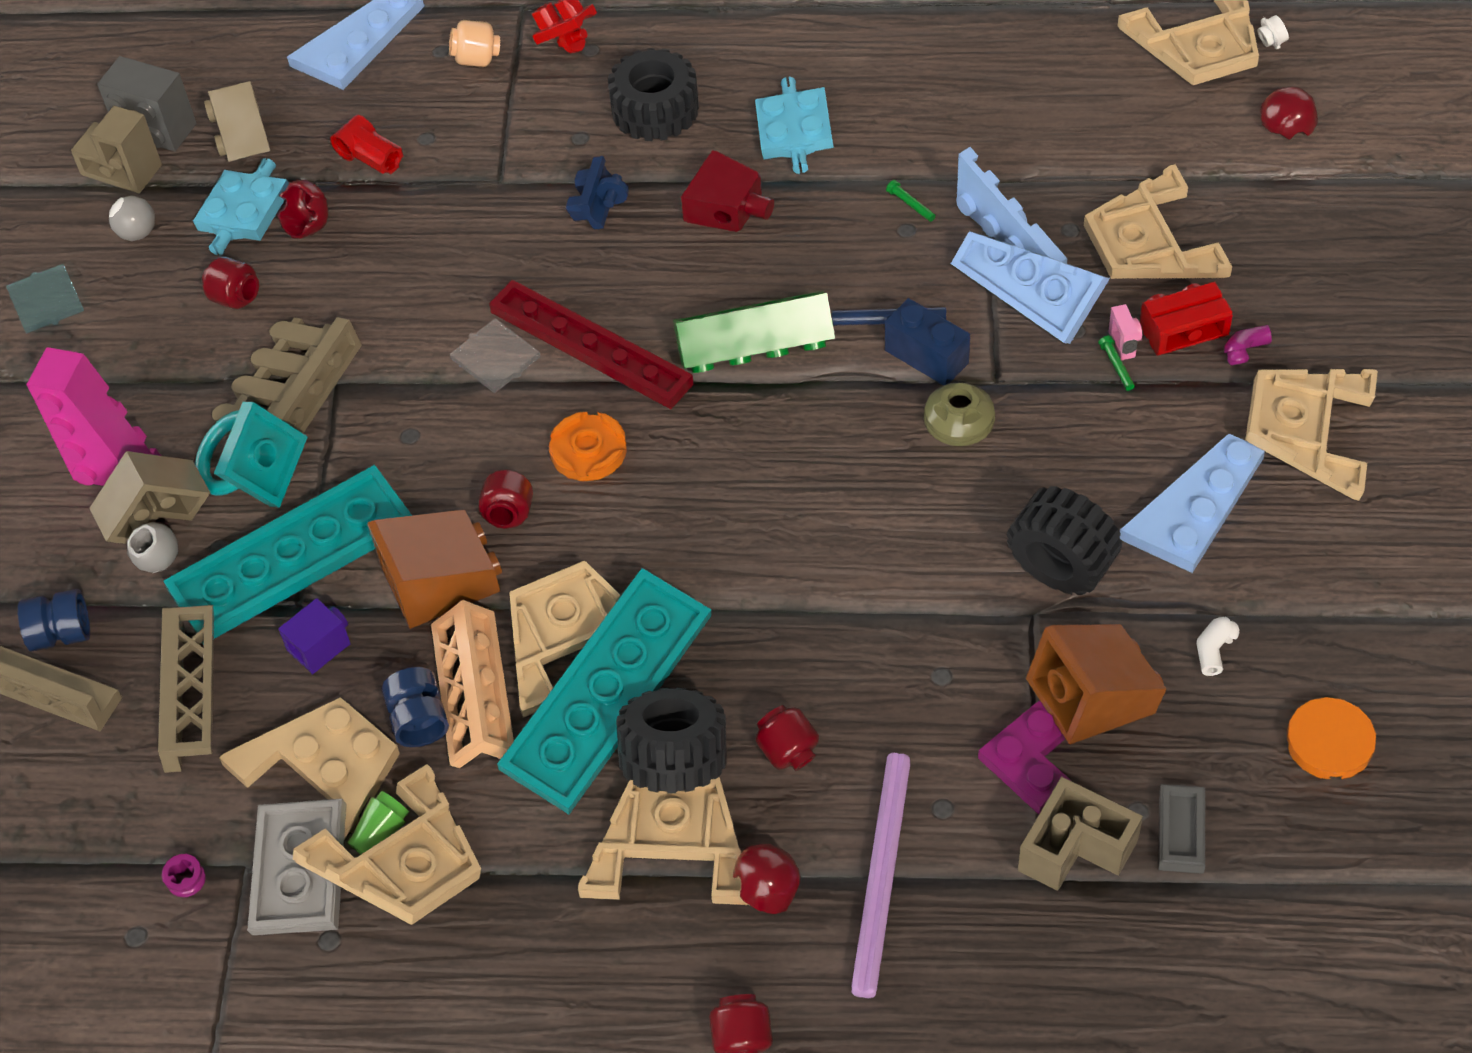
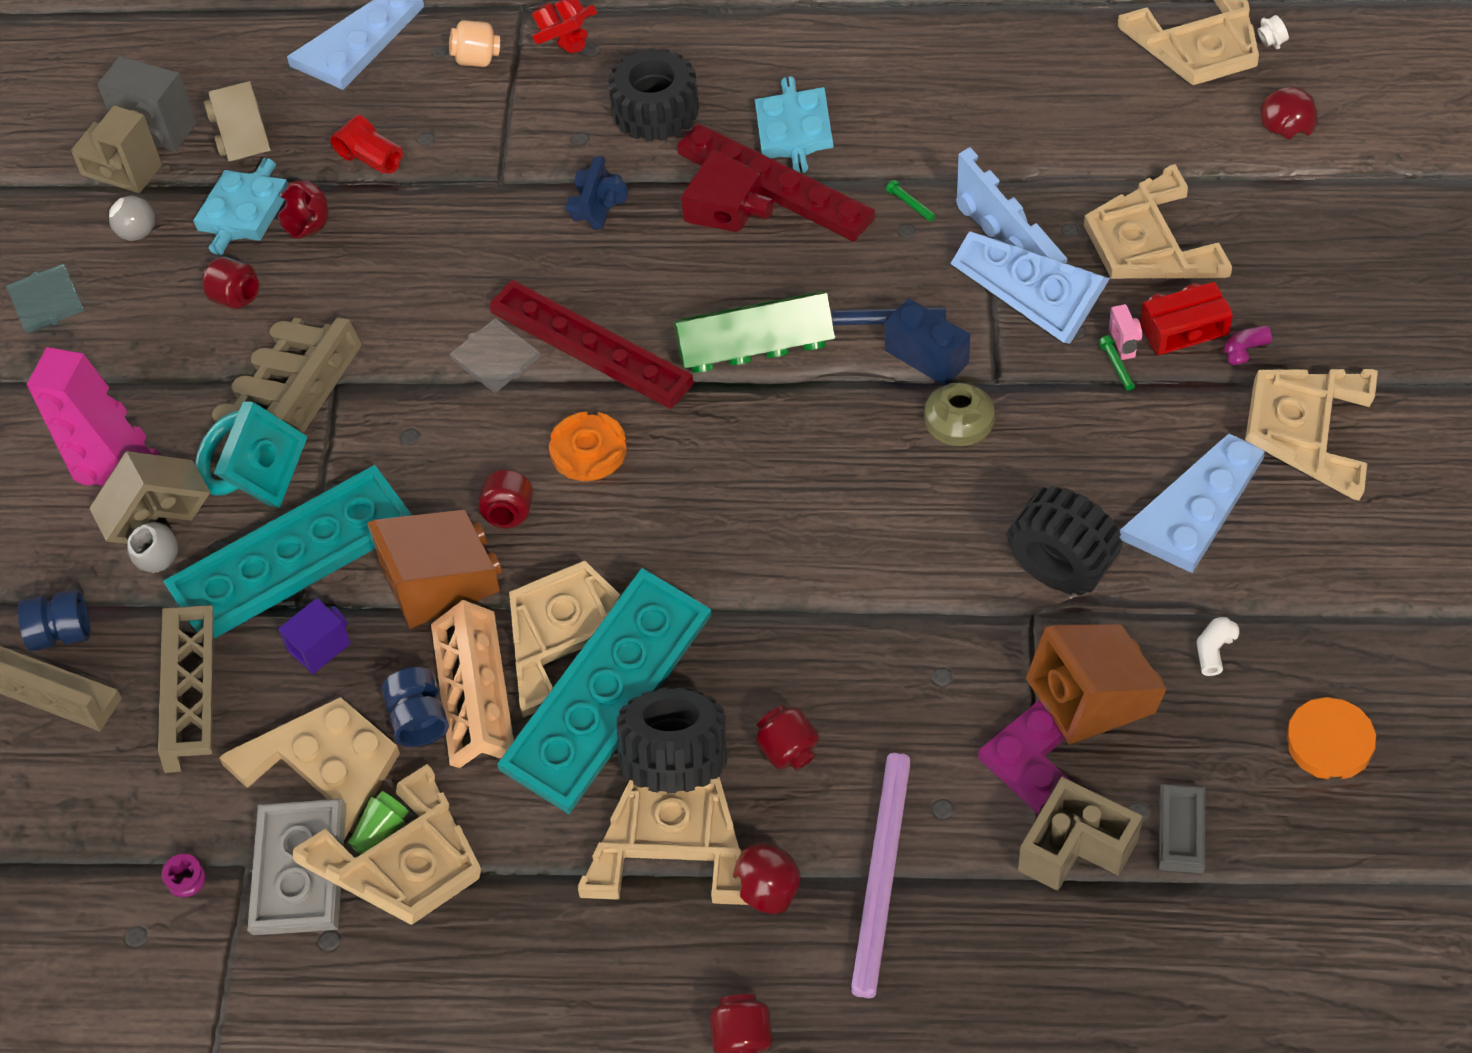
(784, 184): none -> dark red plate

